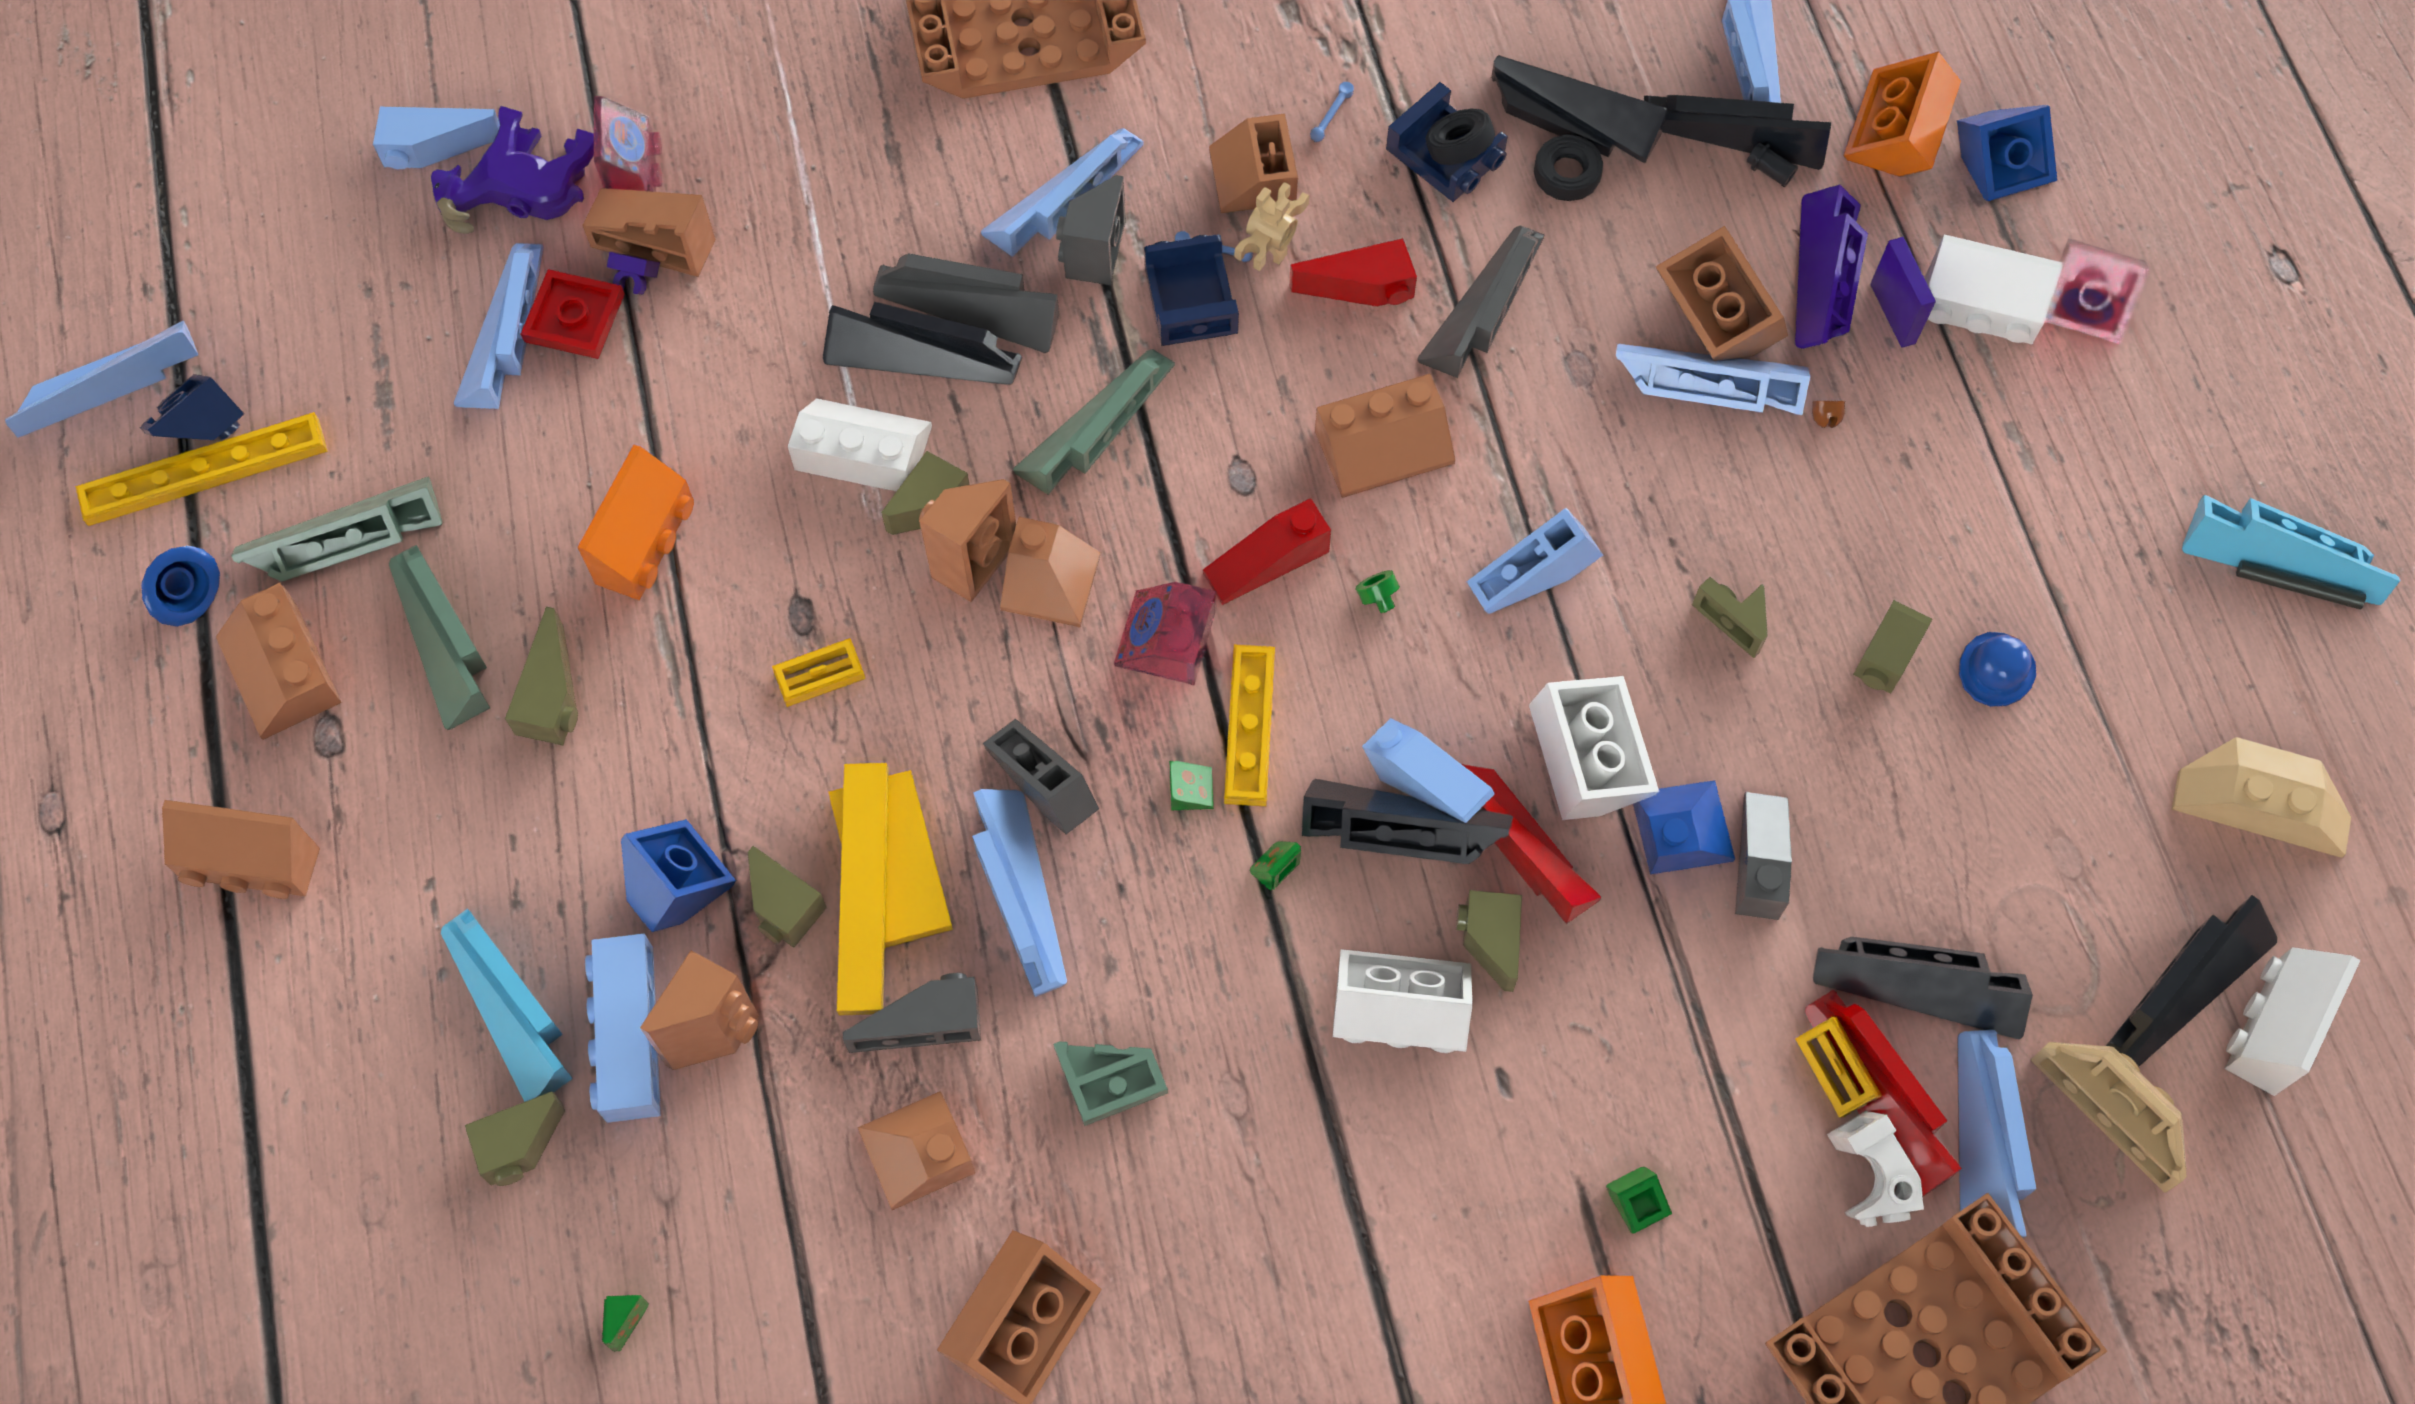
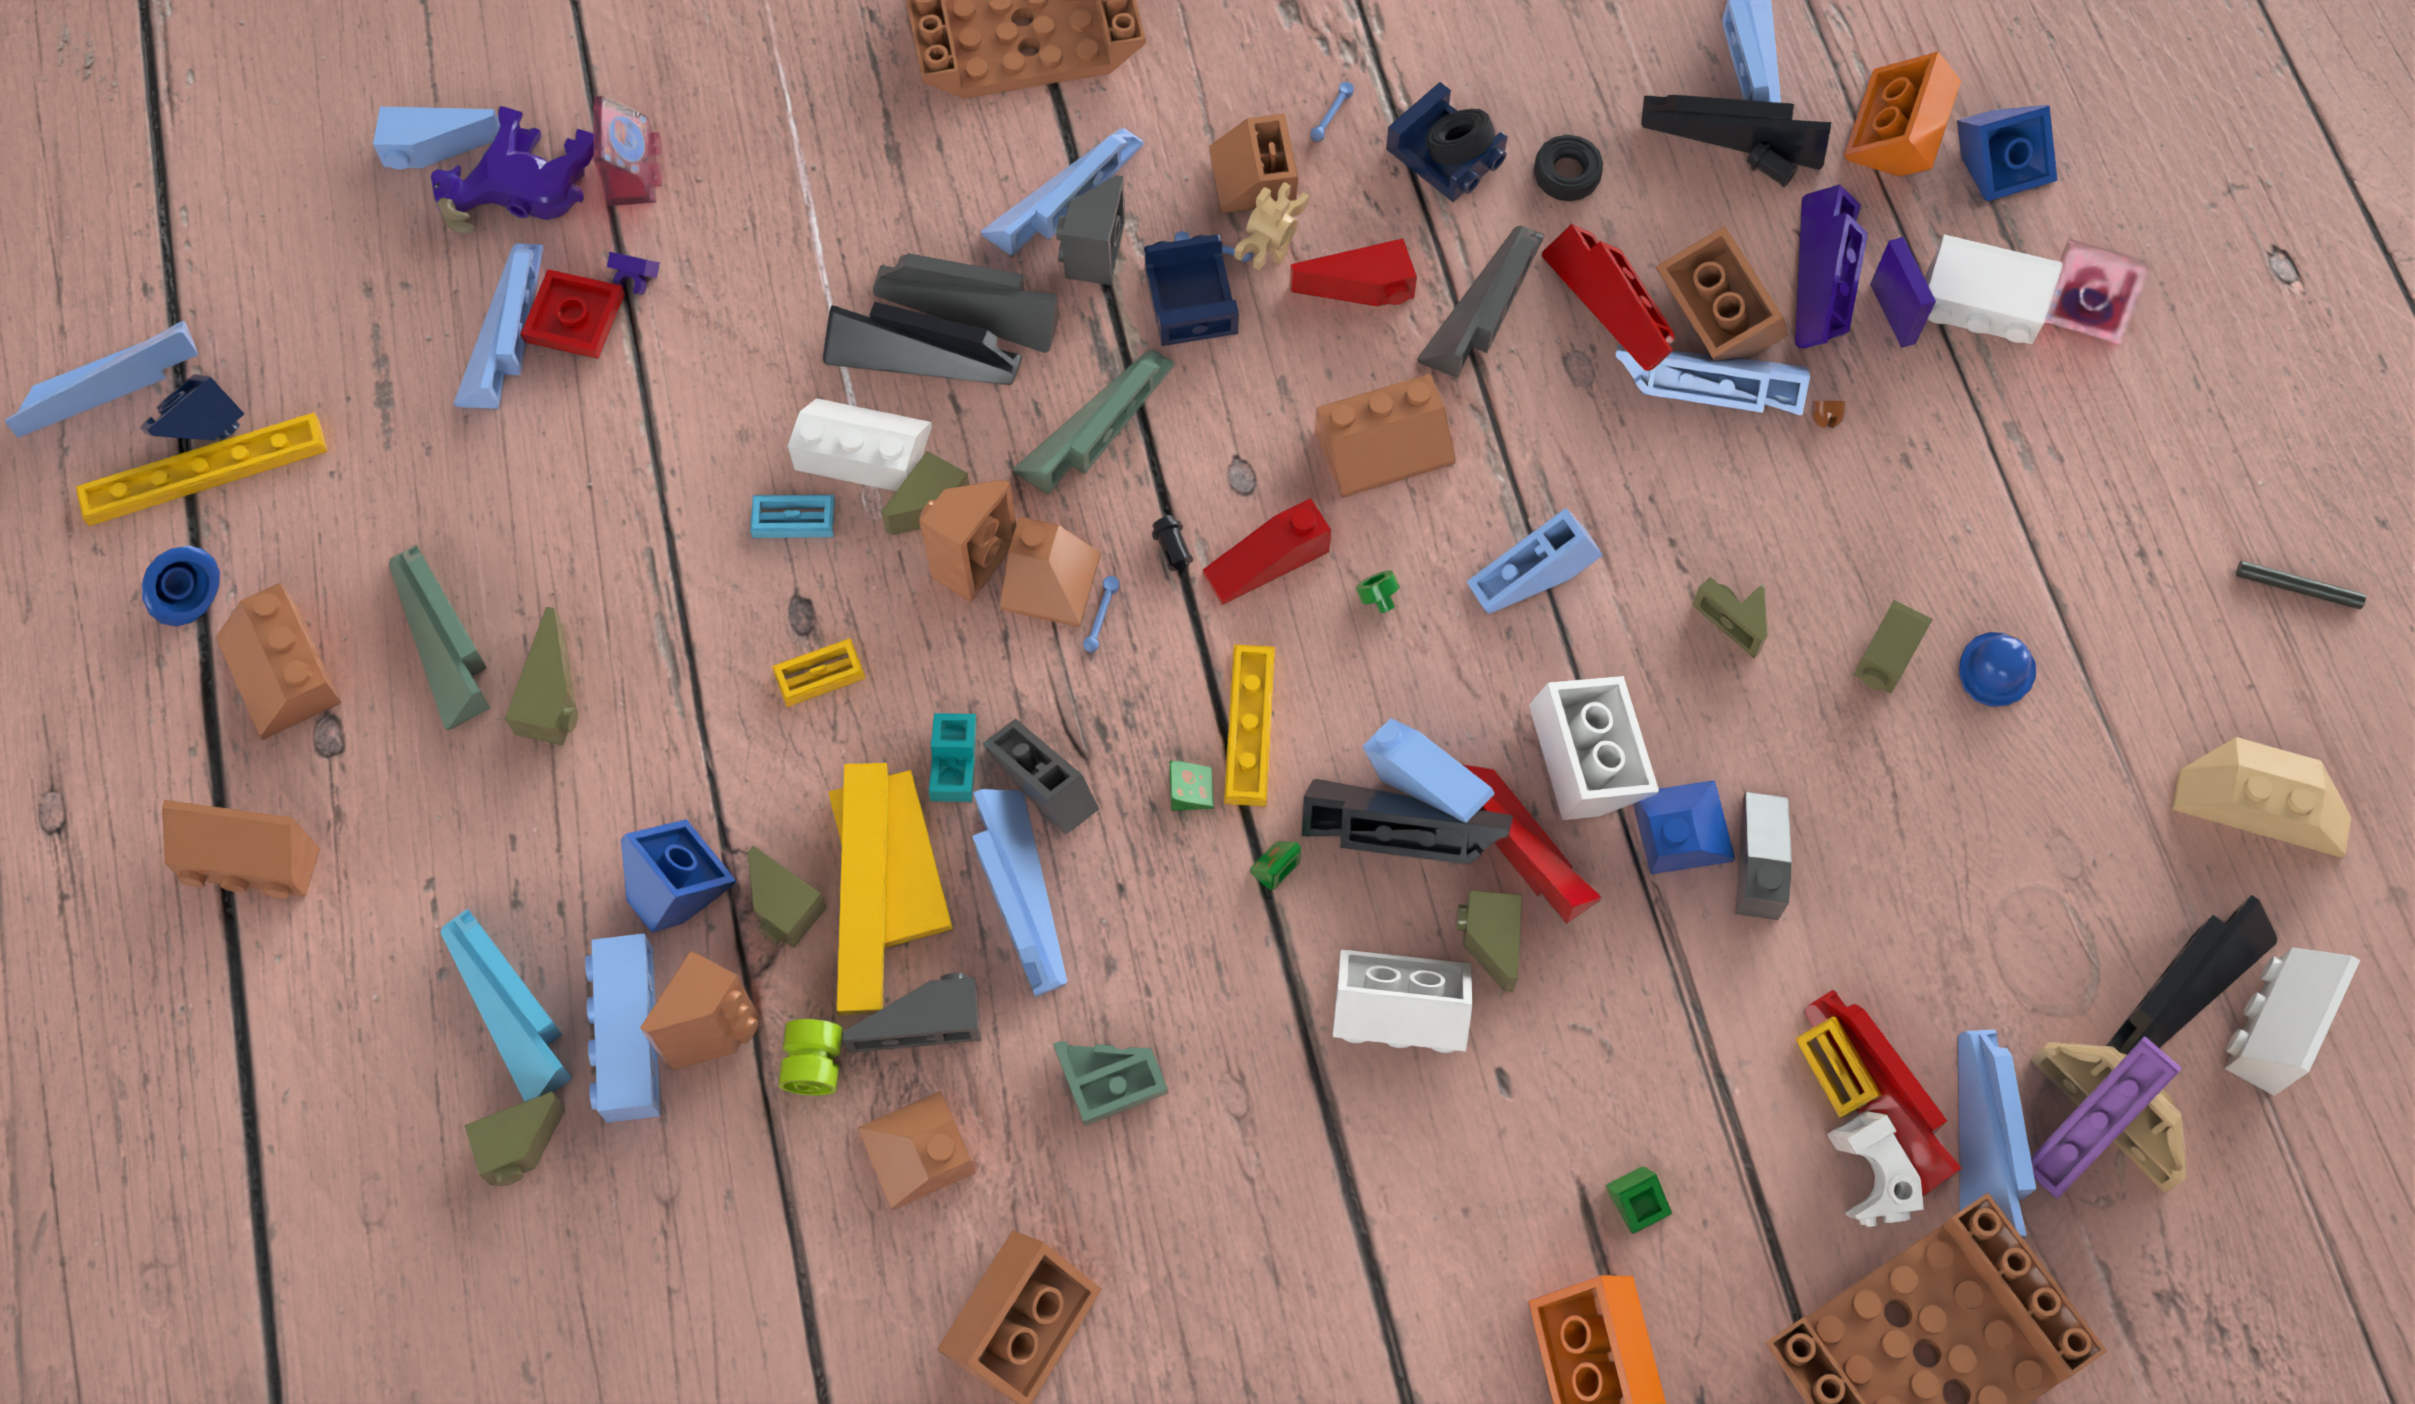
(343, 532): sand green wedge -> none
(621, 1318): green slope -> none
(635, 524): orange slope -> none
(652, 227): nougat wedge -> none
(792, 522): none -> medium azure tile
(811, 1052): none -> lime wheel
(953, 757): none -> teal slope
(1110, 586): none -> medium blue hinge
(1167, 631): clear pink slope -> none
(1172, 543): none -> black pin
(1579, 108): black wedge -> none
(1612, 292): none -> red wedge
(1928, 981): black wedge -> none
(2102, 1116): none -> medium lavender tile
(2284, 544): medium azure wedge -> none

